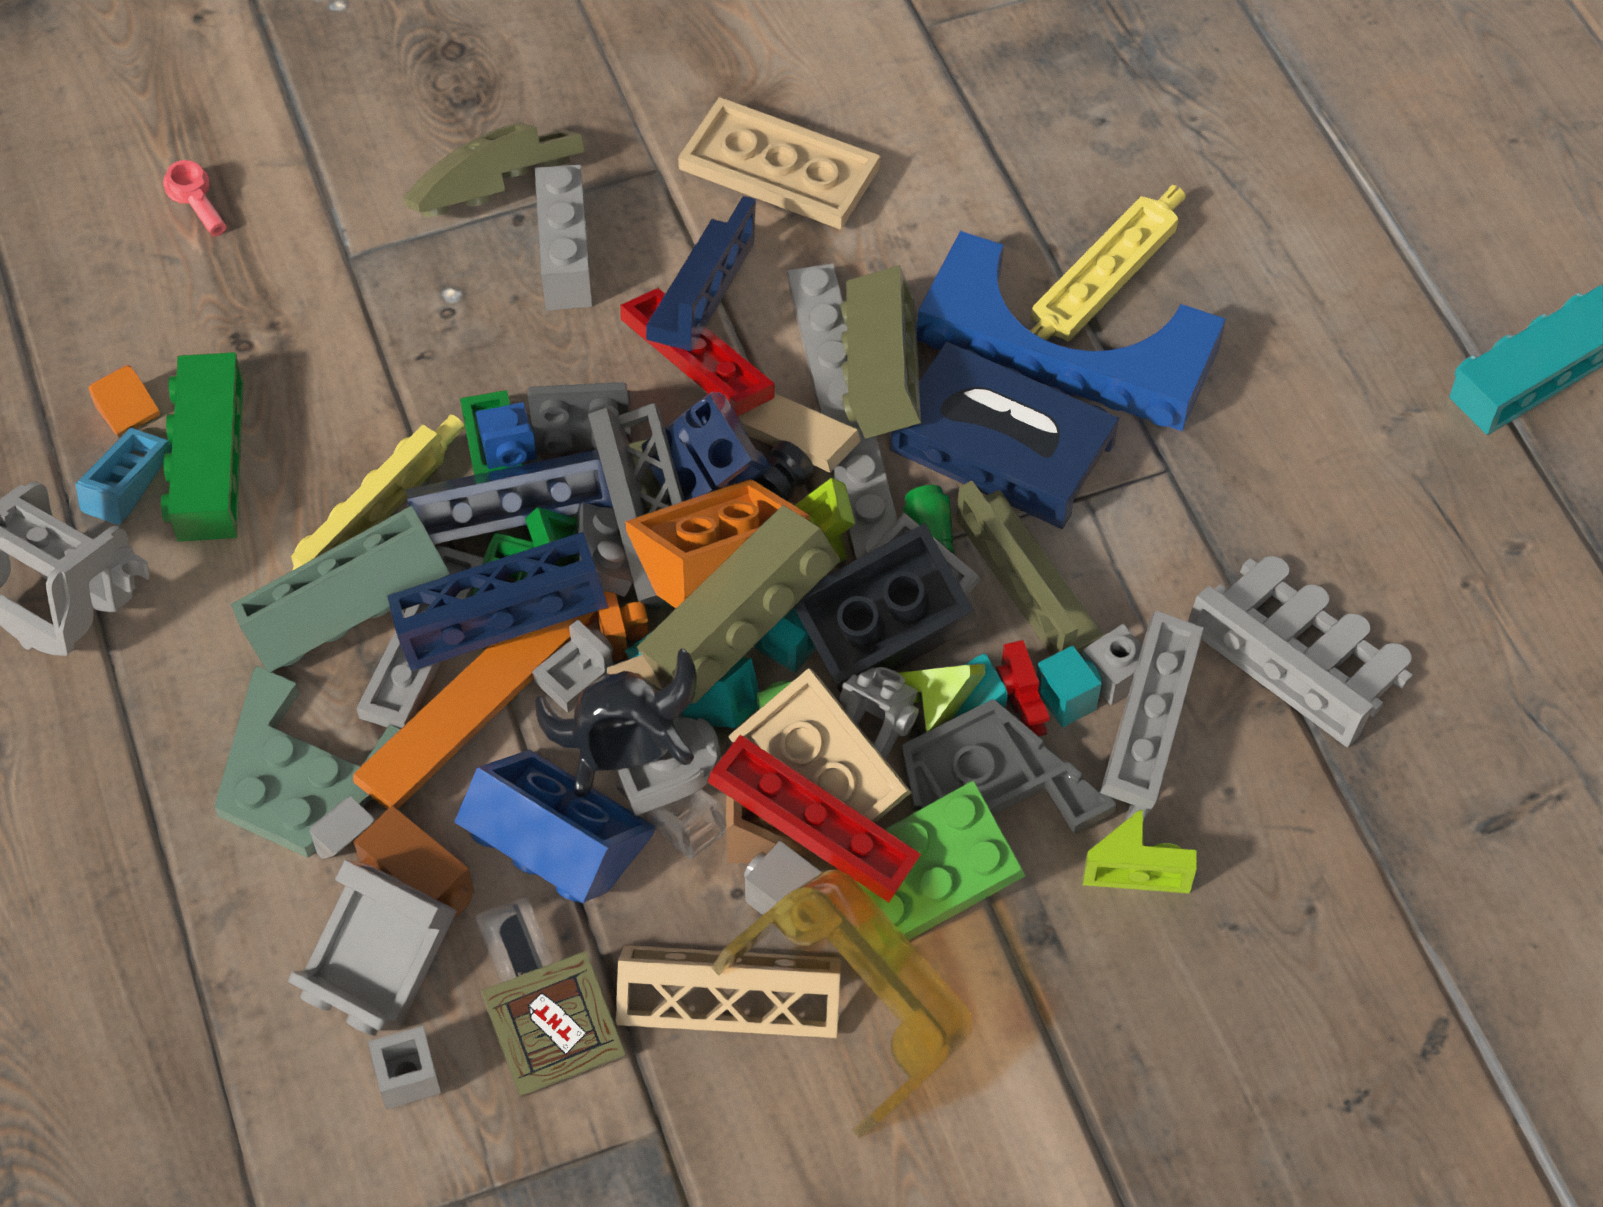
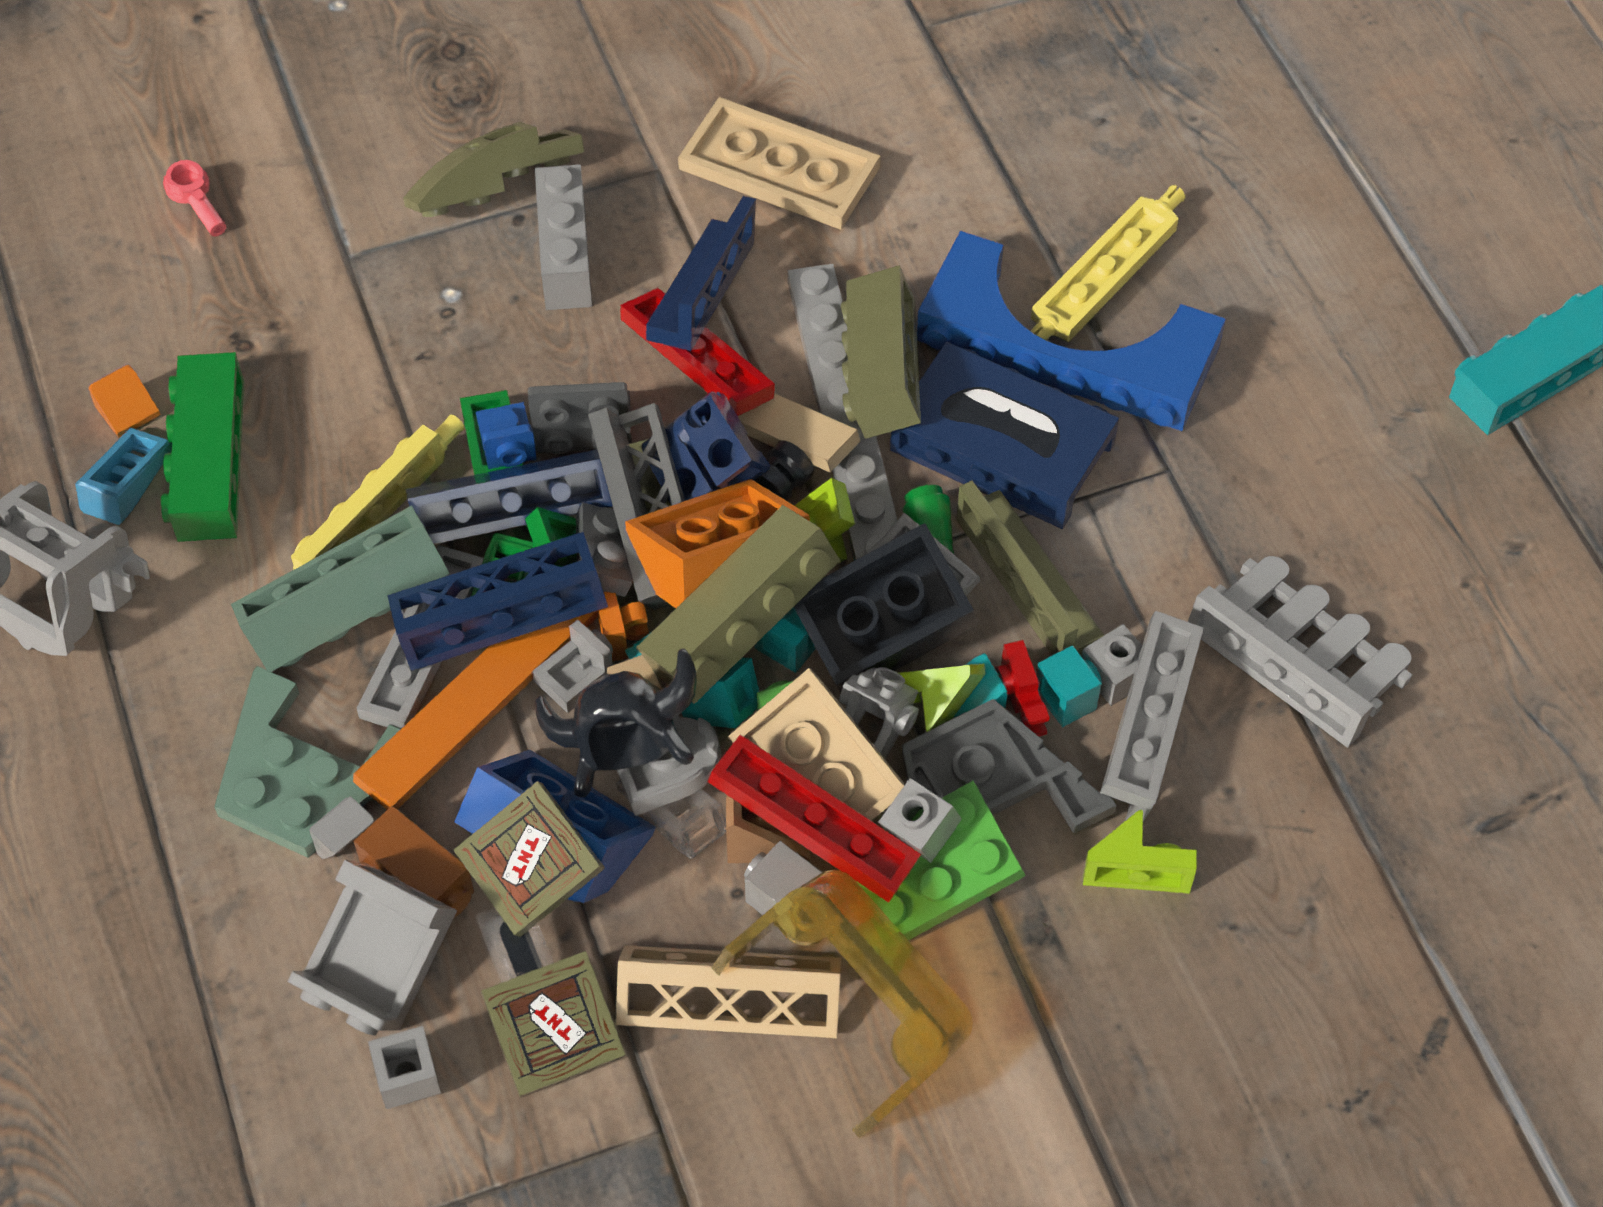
(529, 859): none -> olive tile
(928, 832): none -> light grey plate

